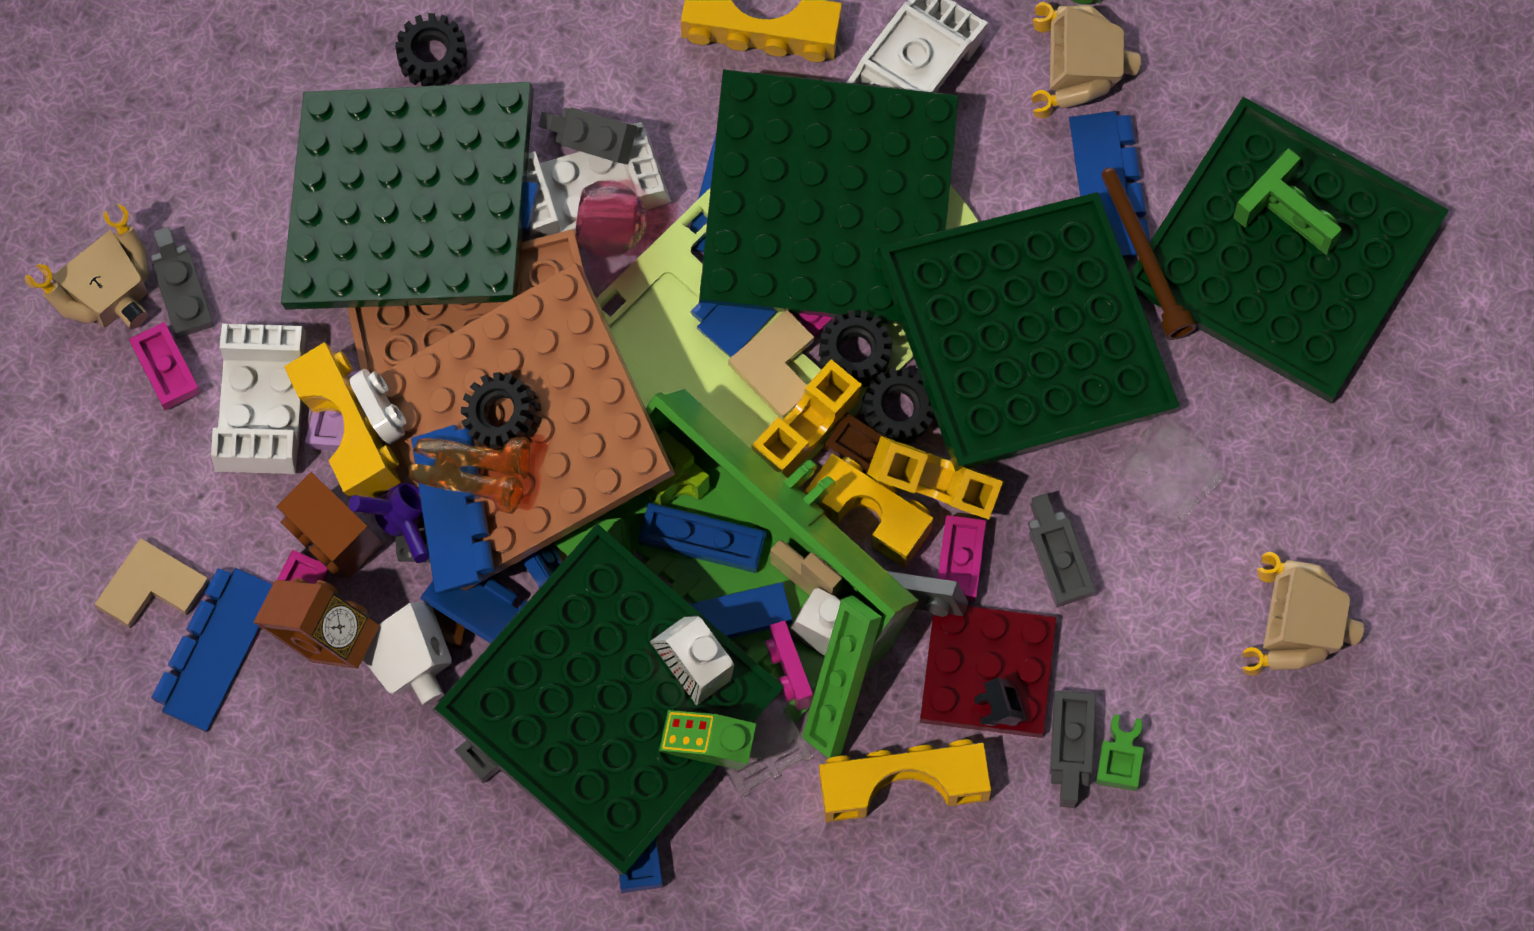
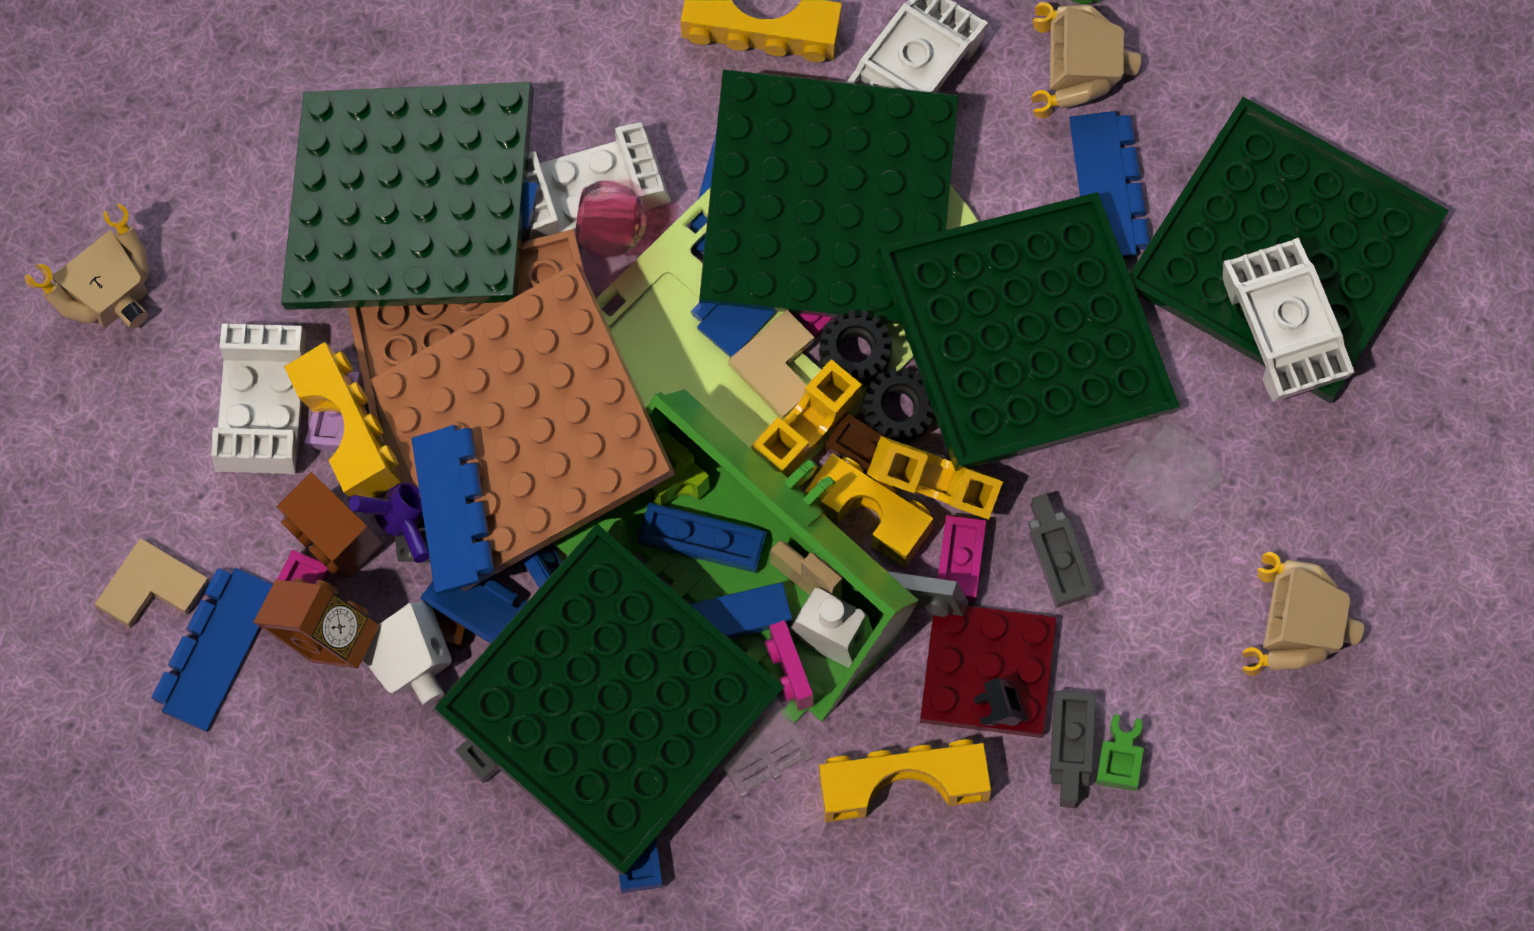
(164, 366): dark pink plate -> none
(180, 286): dark grey hinge -> none
(383, 415): white plate -> none
(428, 30): black tyre -> none
(452, 455): clear orange piece -> none
(484, 398): black tyre -> none
(591, 133): dark grey hinge -> none
(694, 657): white torso -> none
(708, 738): bright green slope -> none
(841, 676): bright green plate -> none
(1176, 320): reddish brown piece -> none
(1288, 204): bright green bracket -> none
(1288, 319): none -> white plate

